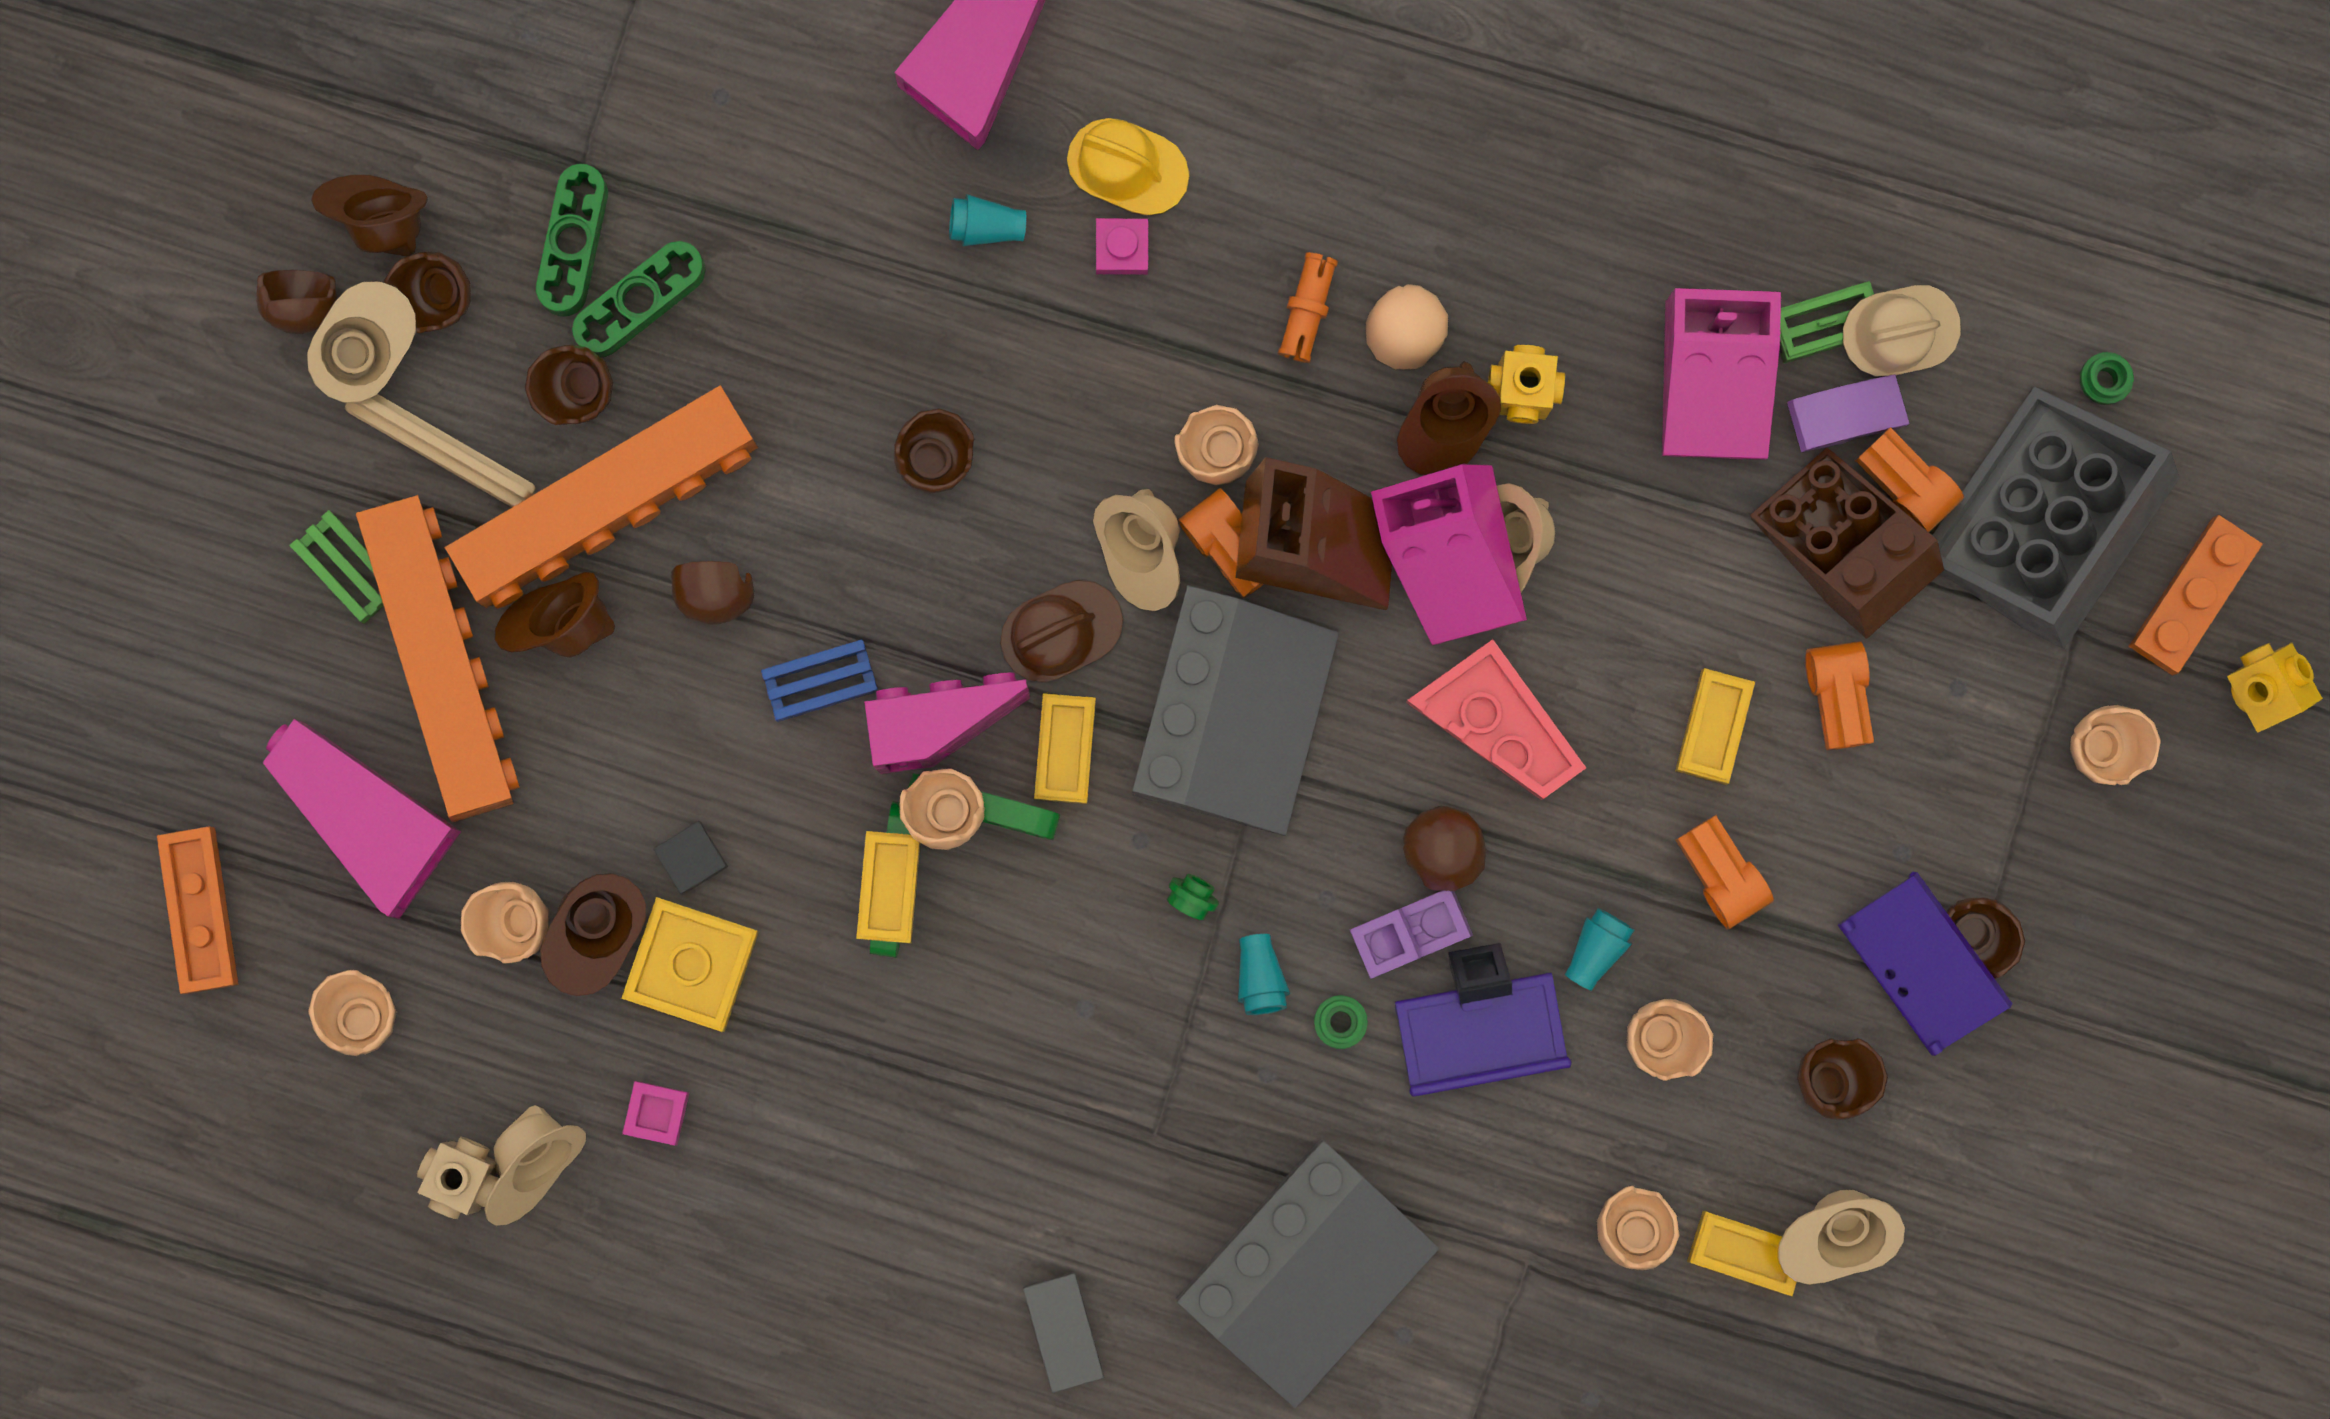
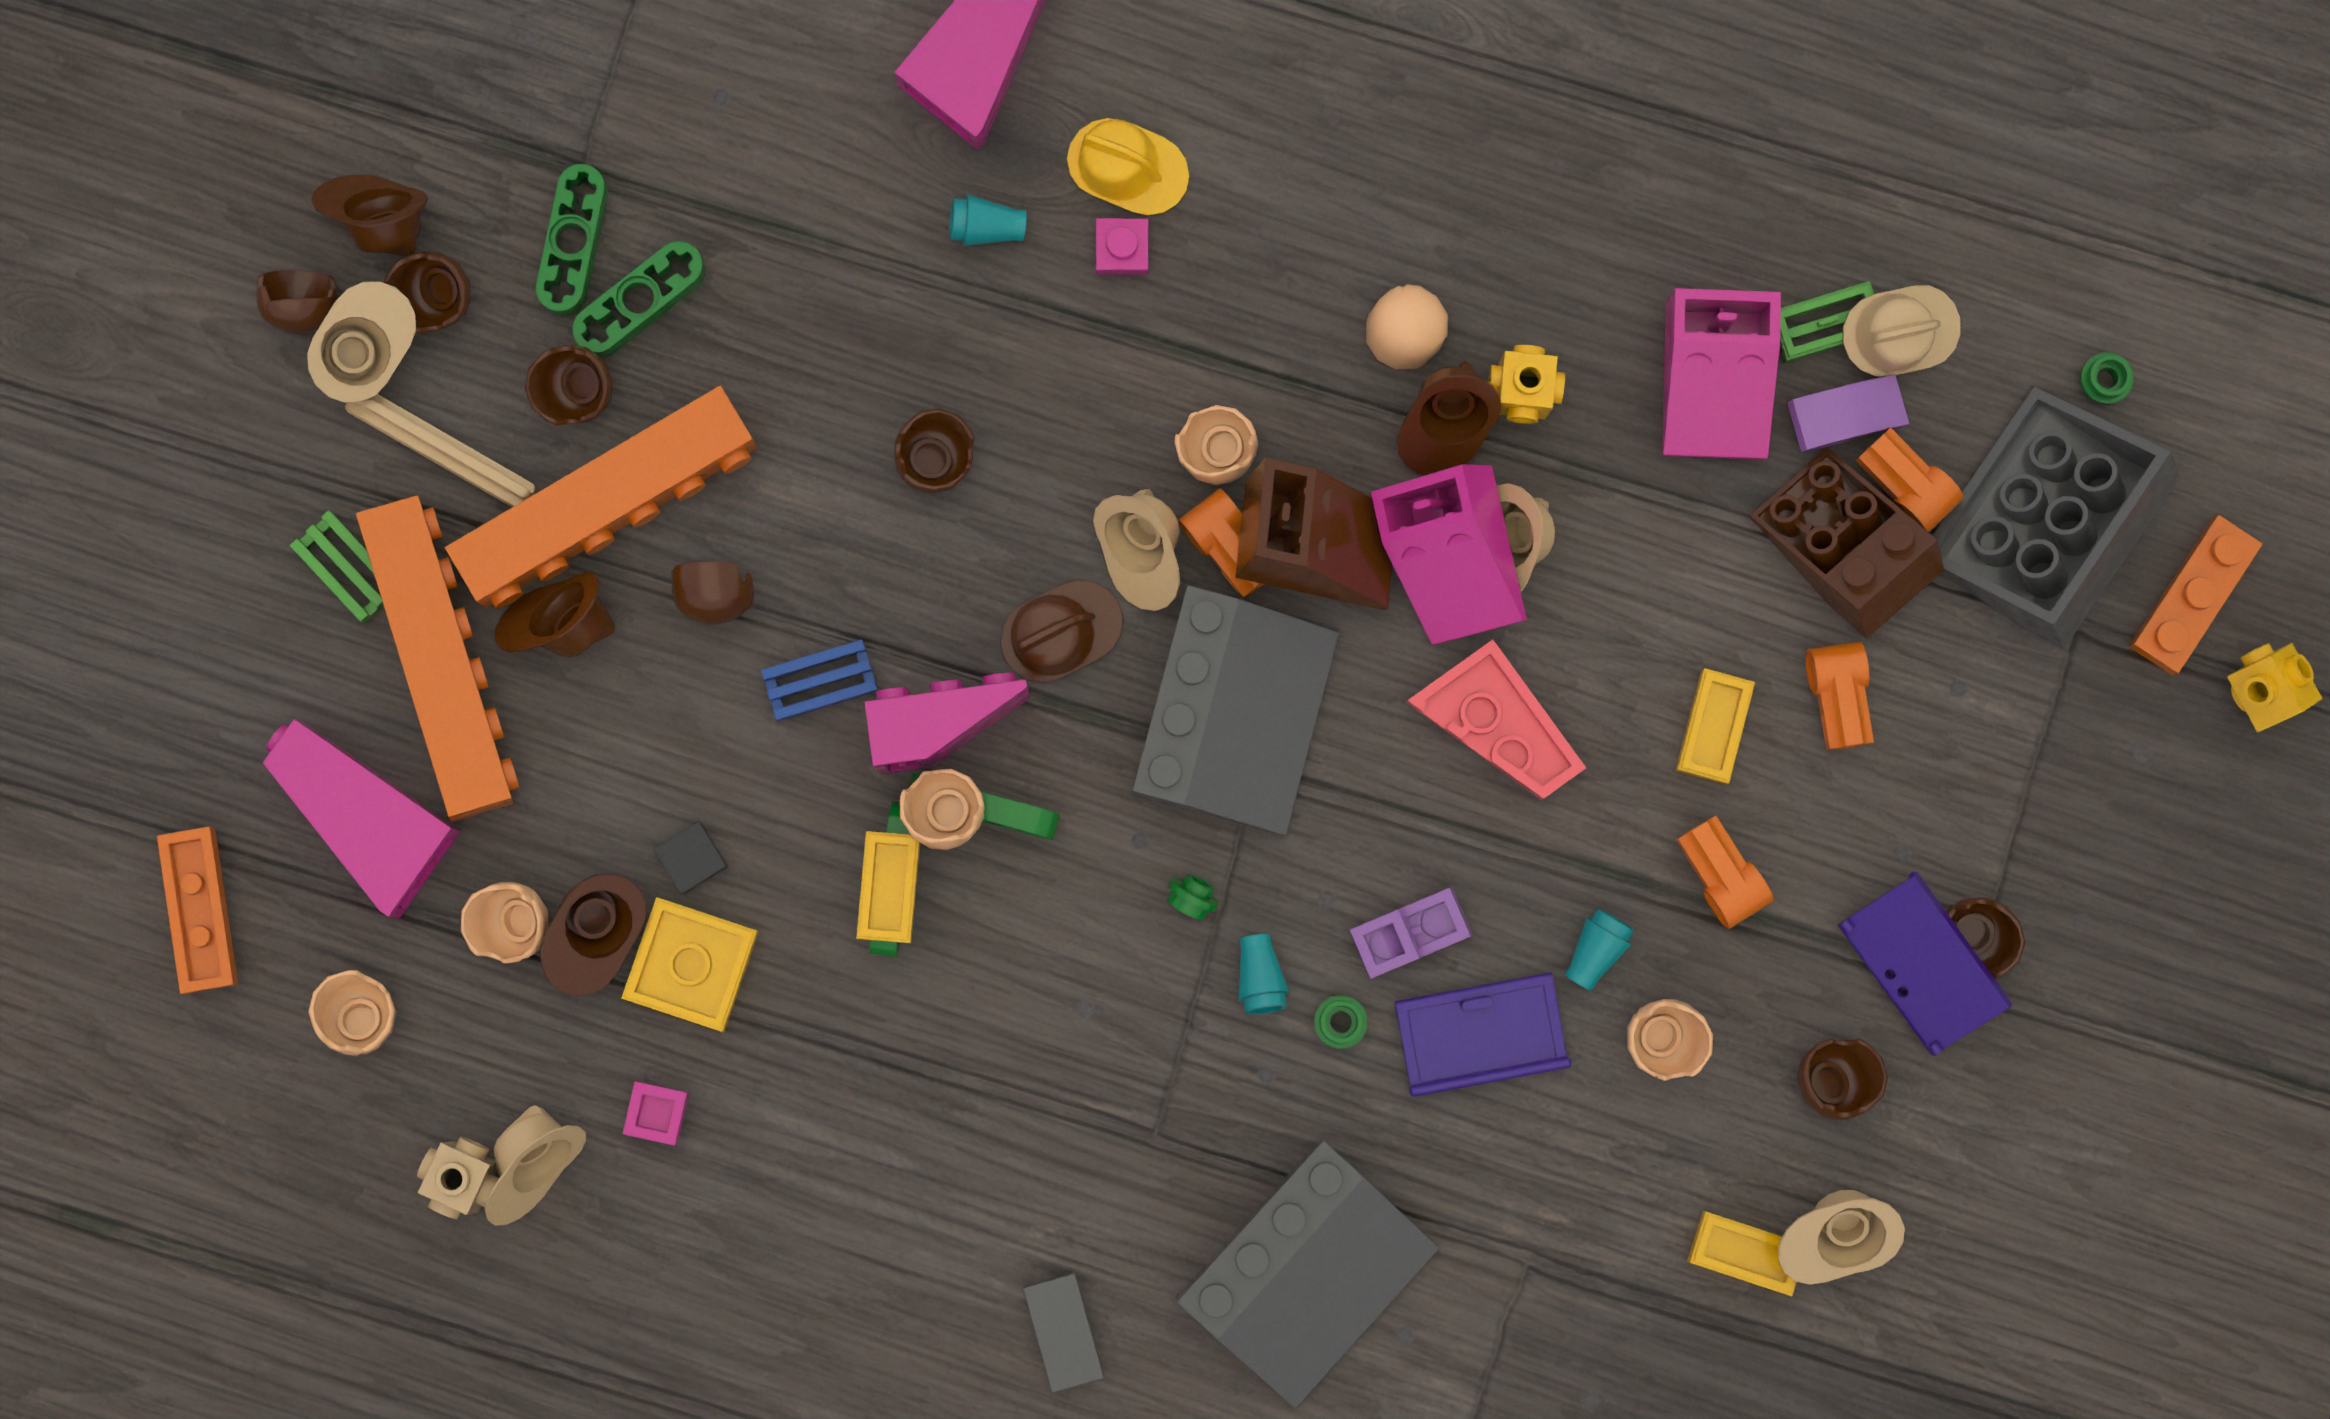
(1065, 748): yellow tile -> none
(1307, 307): orange pin -> none
(1445, 848): reddish brown hair -> none
(1480, 973): black tile -> none
(1637, 1228): light nougat hair -> none
(2114, 744): light nougat hair -> none

